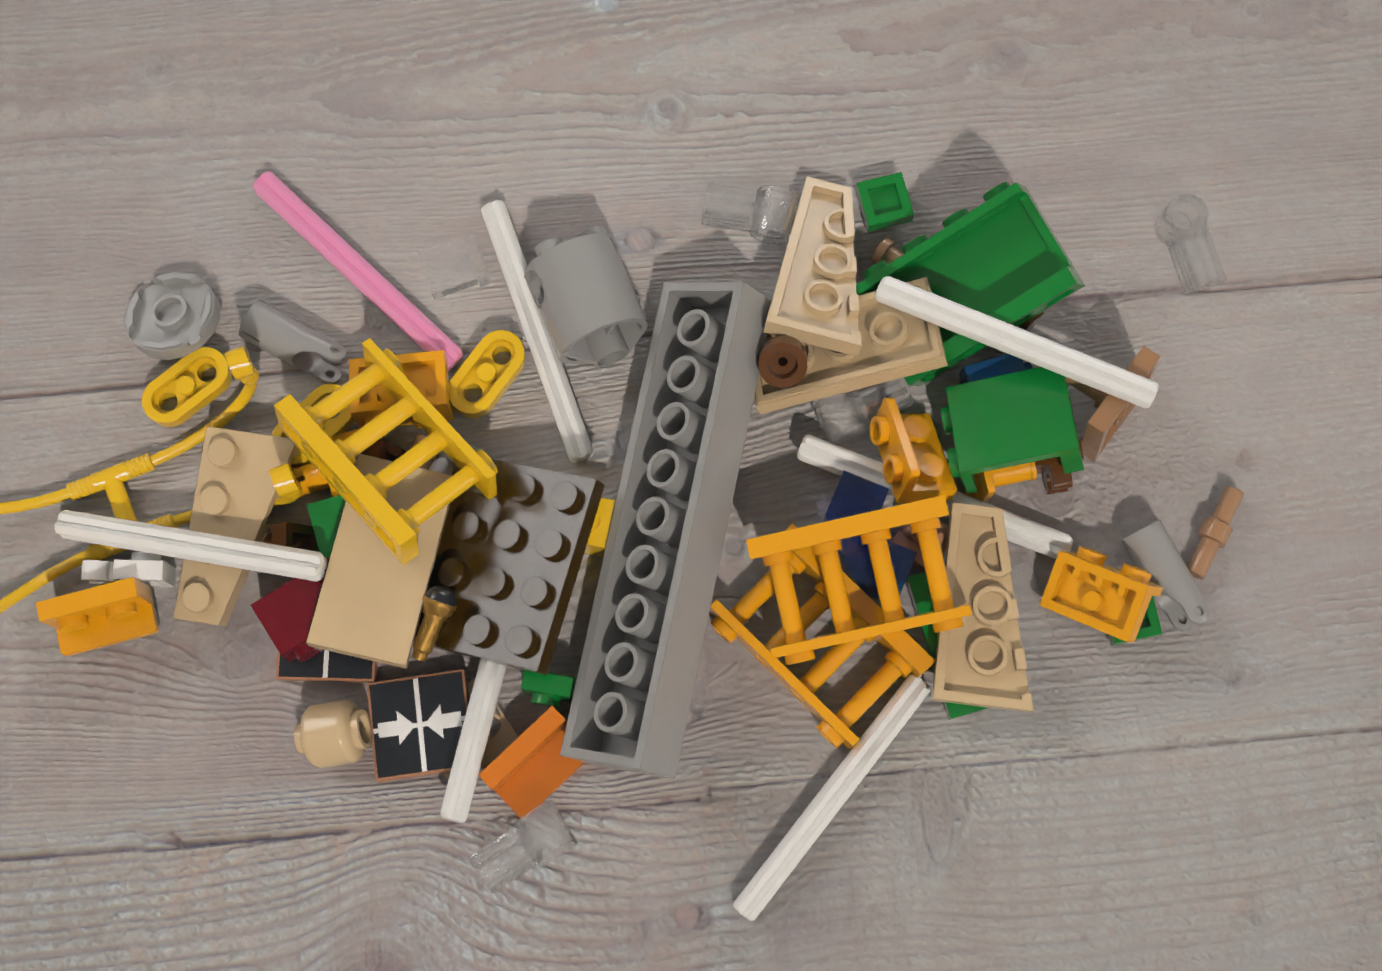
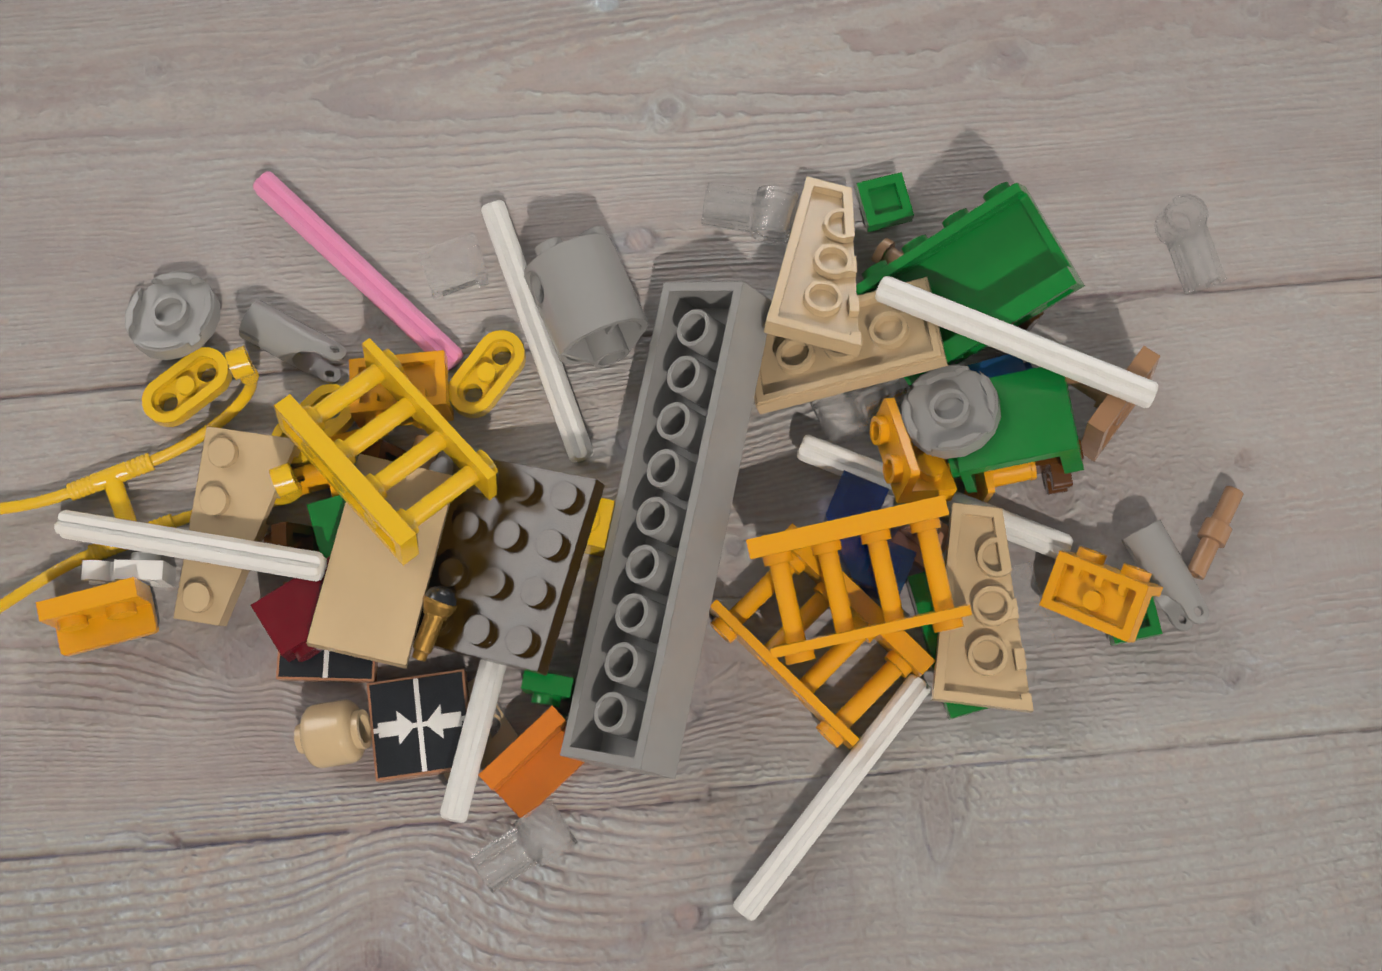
(782, 361): reddish brown tile -> none
(951, 411): none -> light grey tile

